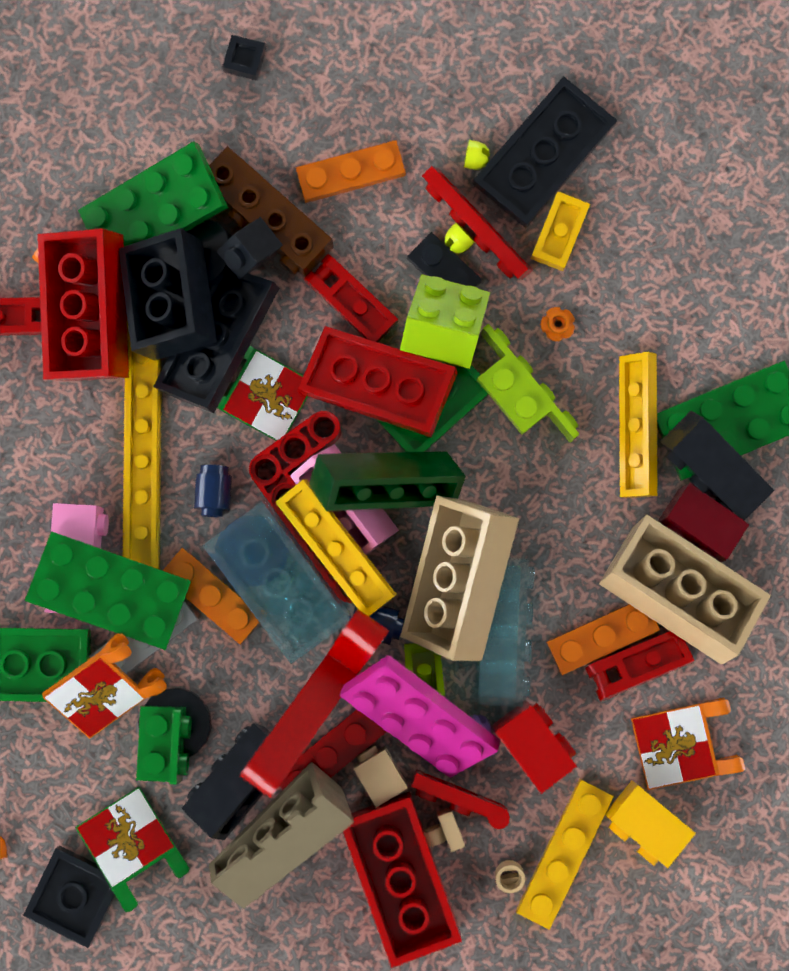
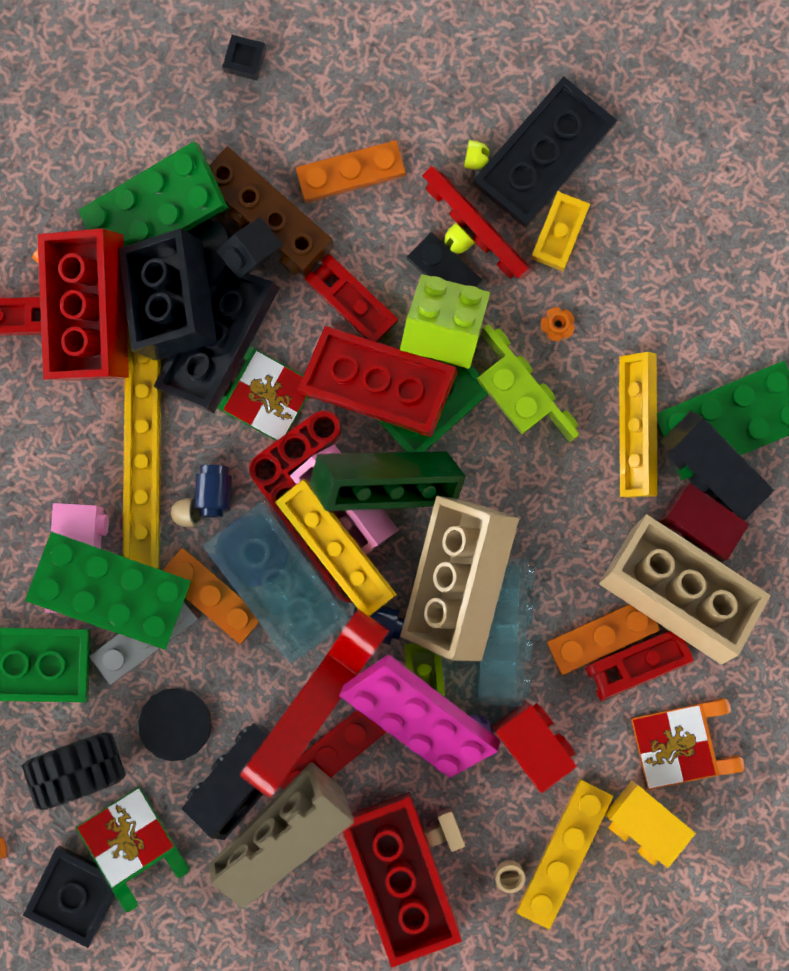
(73, 771): none -> black tyre
(100, 690): flag -> none
(162, 744): green bracket -> none
(181, 513): none -> tan hinge
(379, 775): tan brick -> none
(461, 799): red plate -> none

